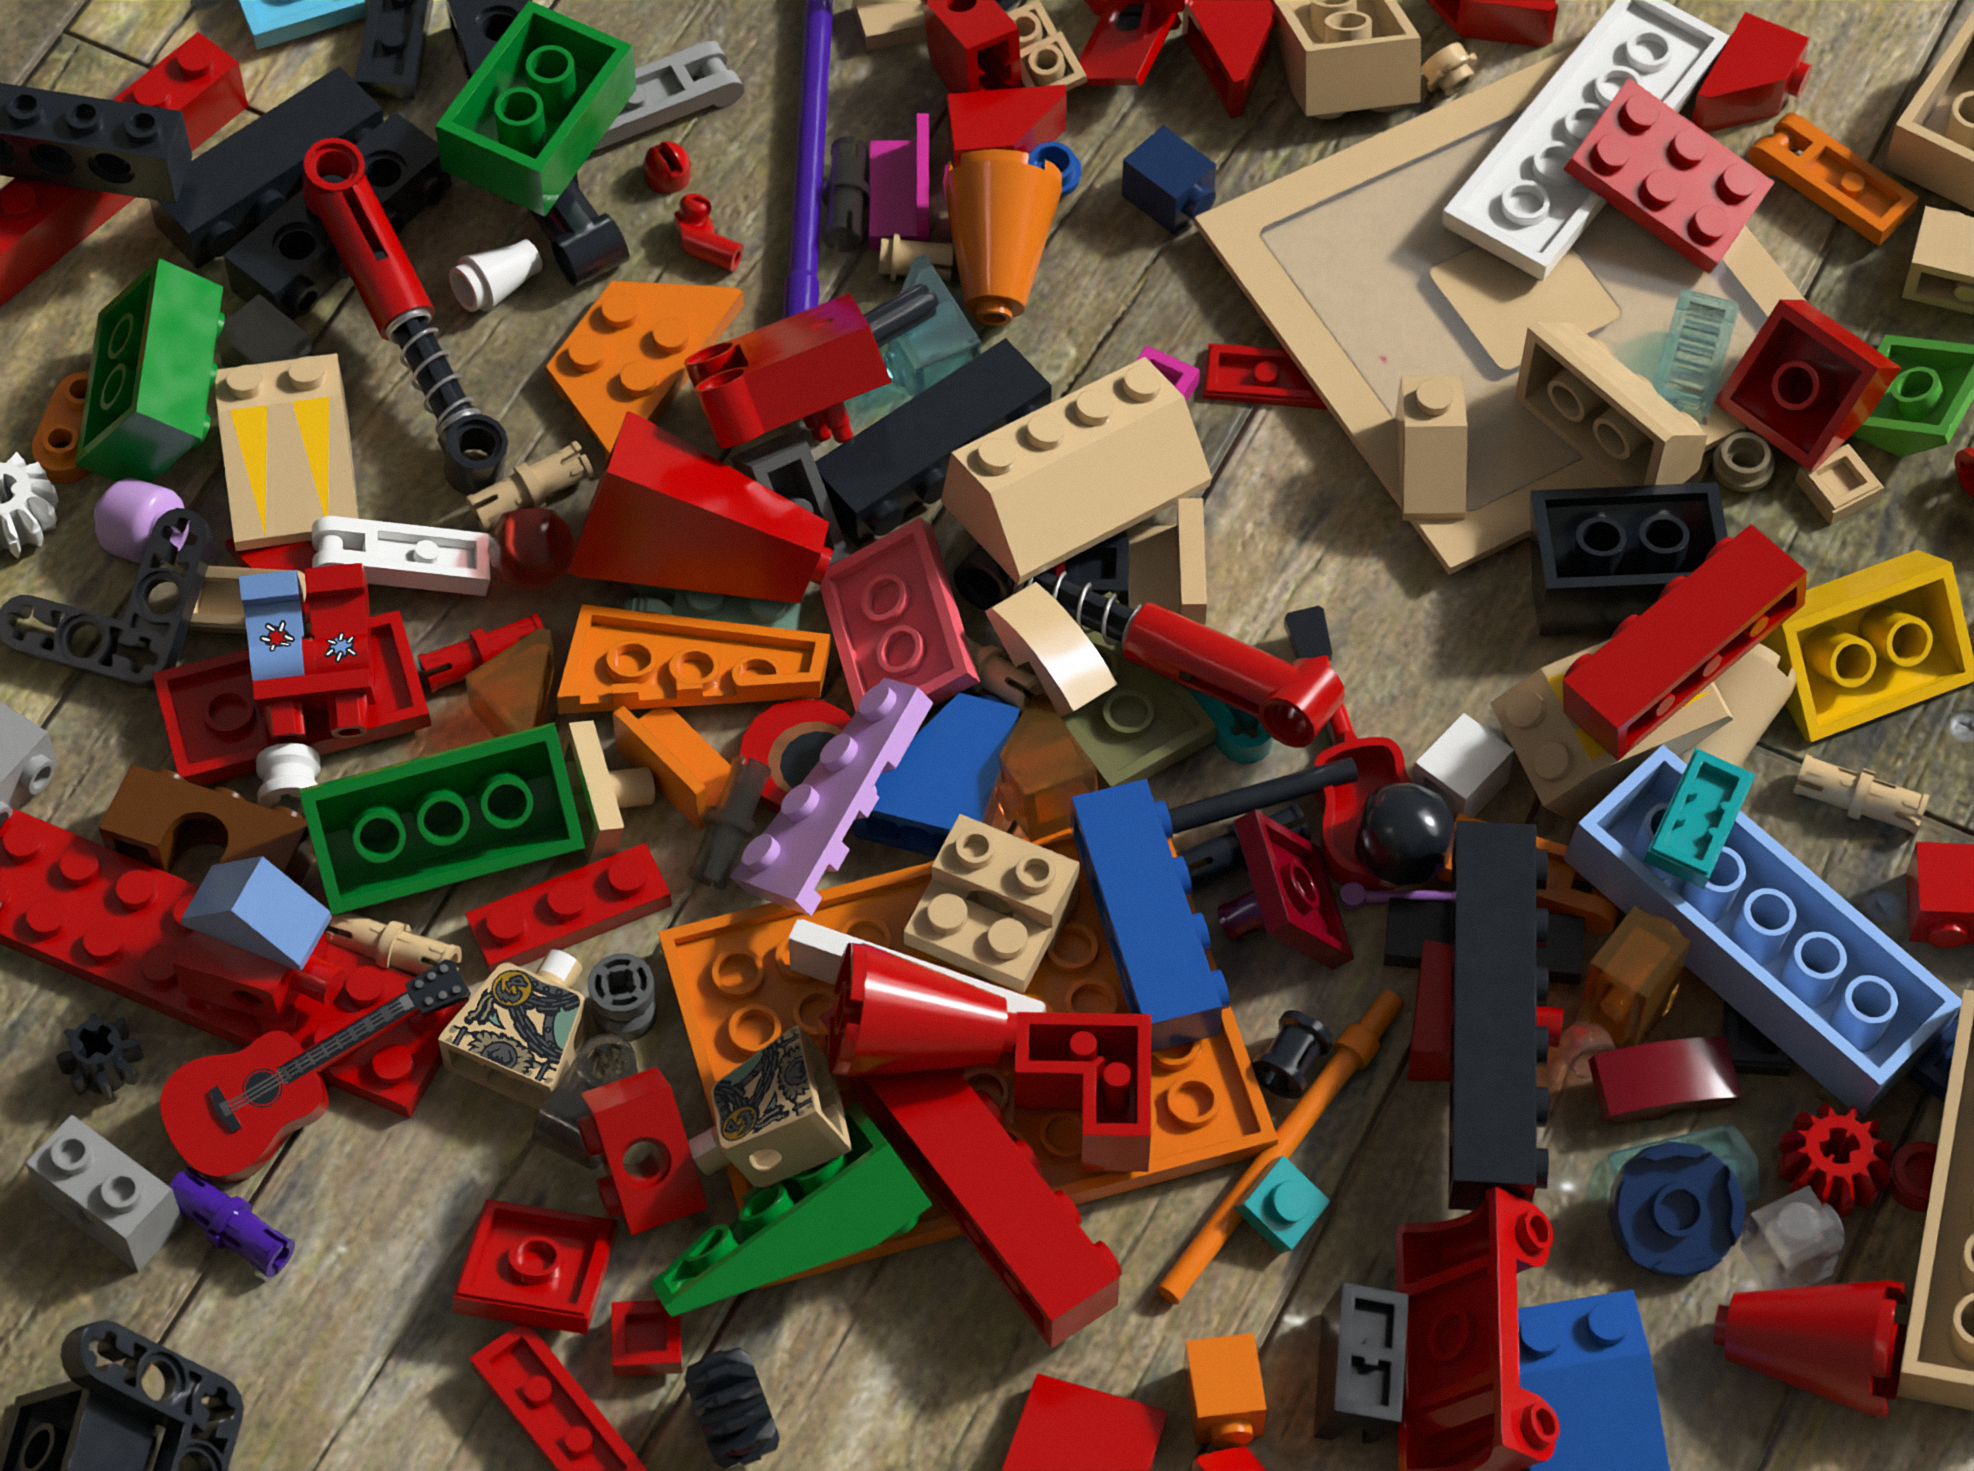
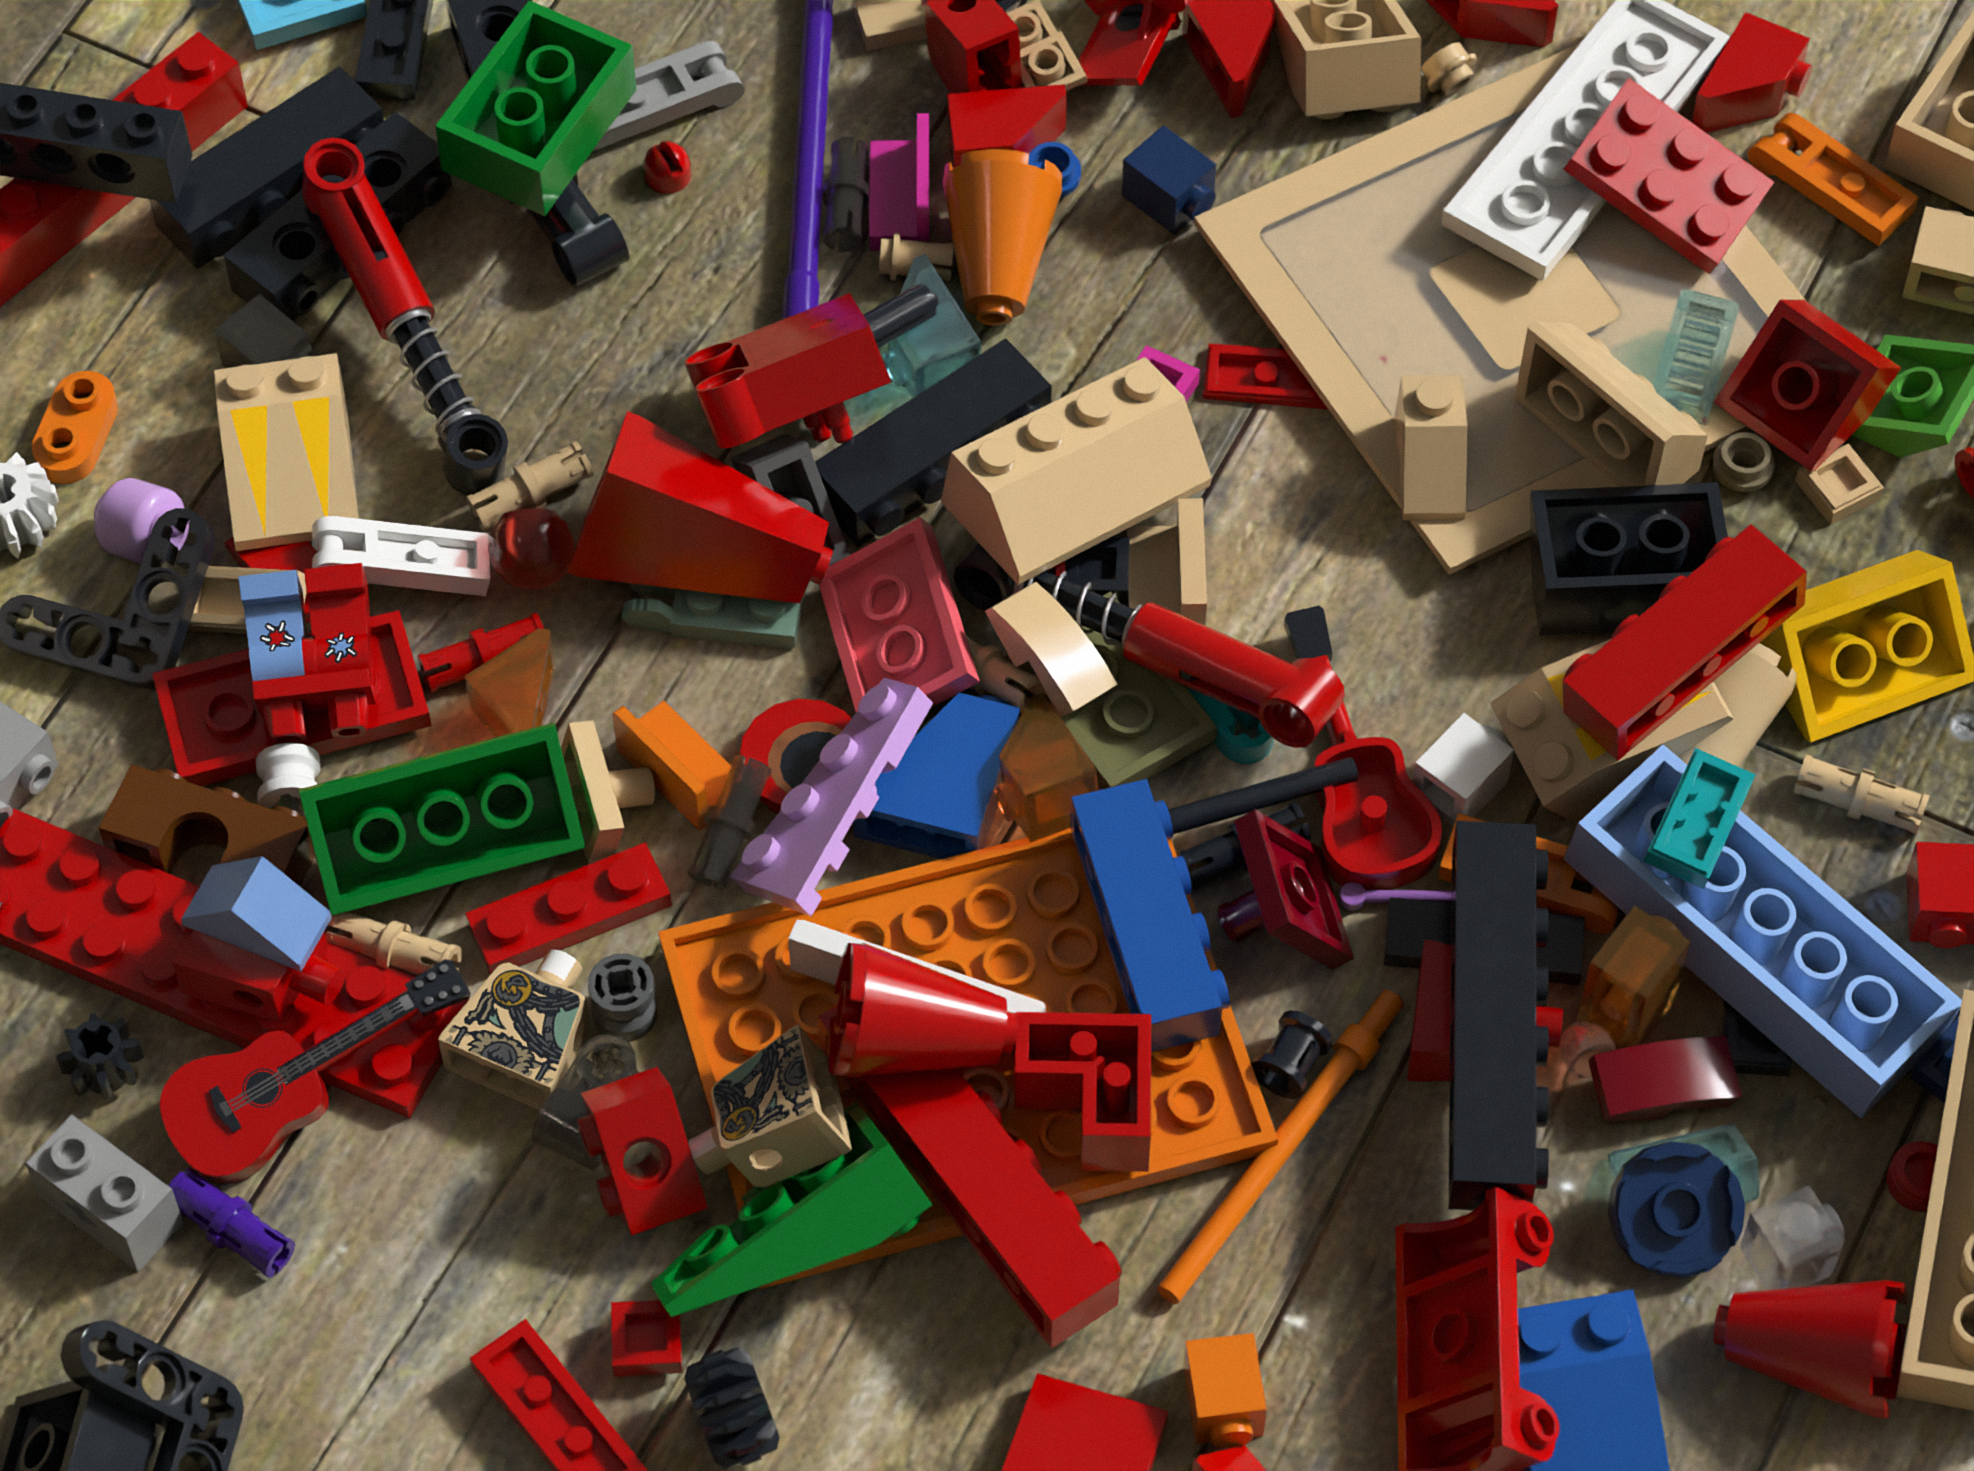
(150, 374): green brick -> none
(492, 275): white cone -> none
(535, 1266): red tile -> none
(634, 350): orange wing -> none
(685, 661): orange wing -> none
(699, 237): red arm -> none
(994, 903): tan brick -> none
(1282, 1204): teal plate -> none
(1361, 1362): black hinge -> none
(1404, 833): black hair -> none
(1841, 1138): red gear -> none

